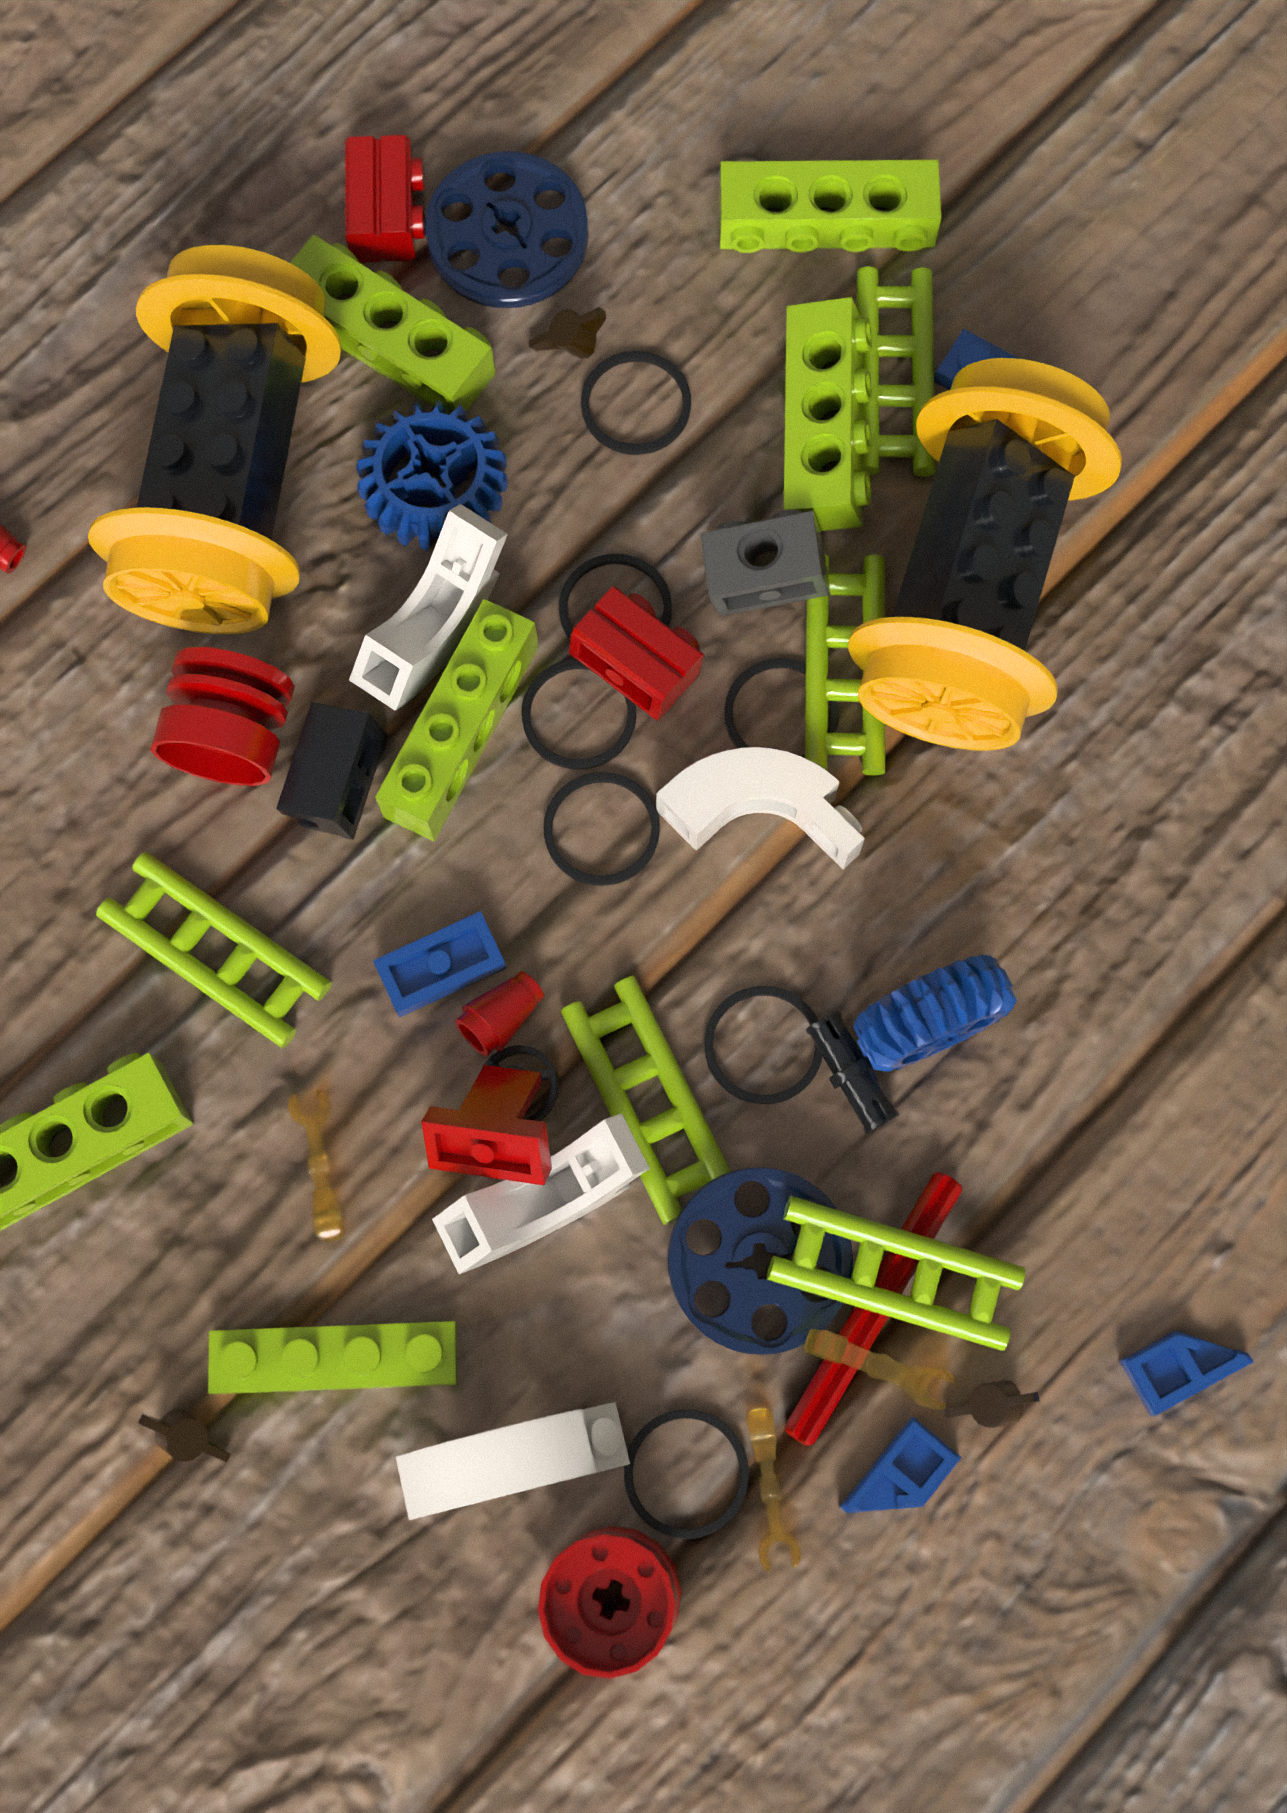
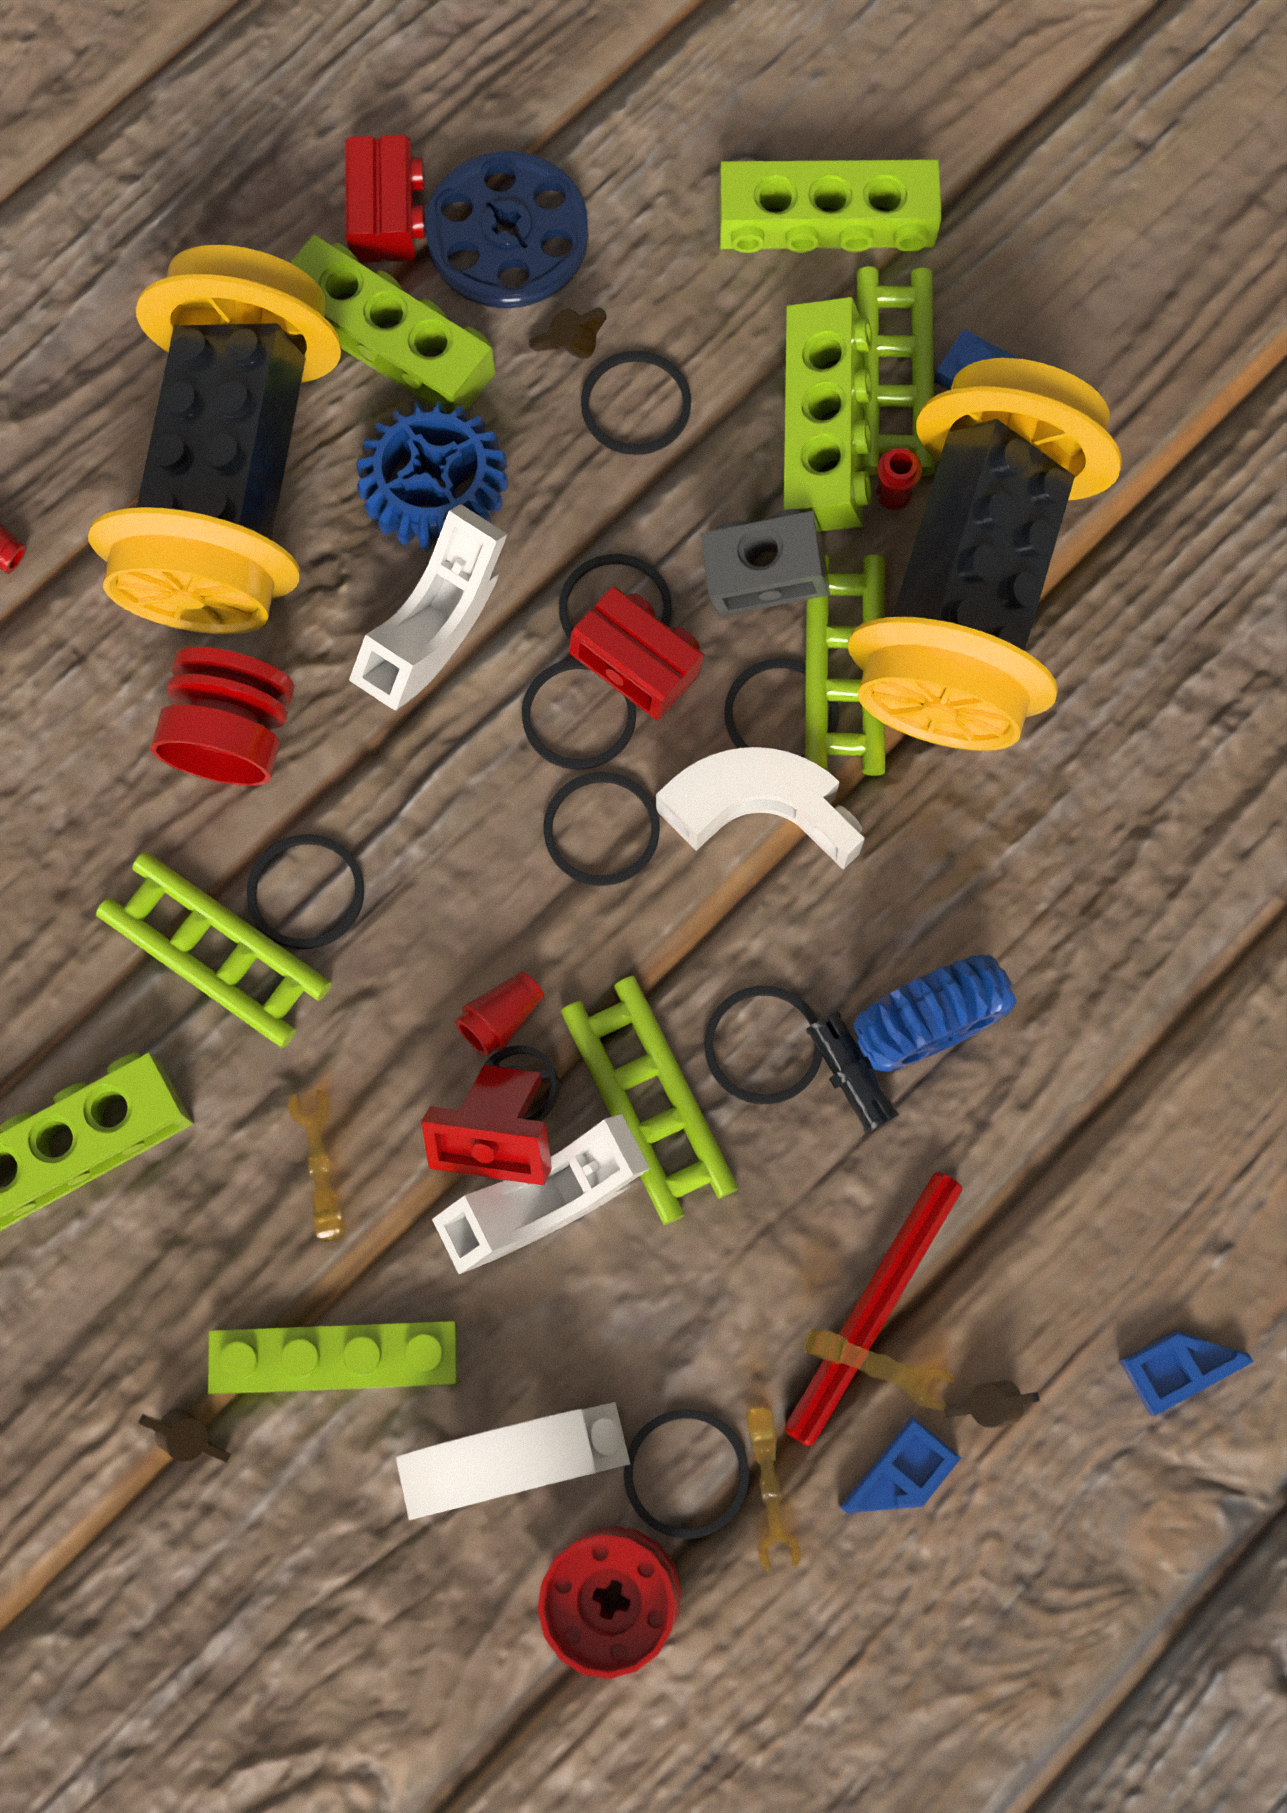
(268, 855): none -> black piece
(332, 769): black hinge -> none
(439, 964): blue plate -> none
(458, 720): lime brick -> none
(745, 1288): dark blue wedge -> none
(897, 474): none -> red pin
(932, 1257): lime bar -> none

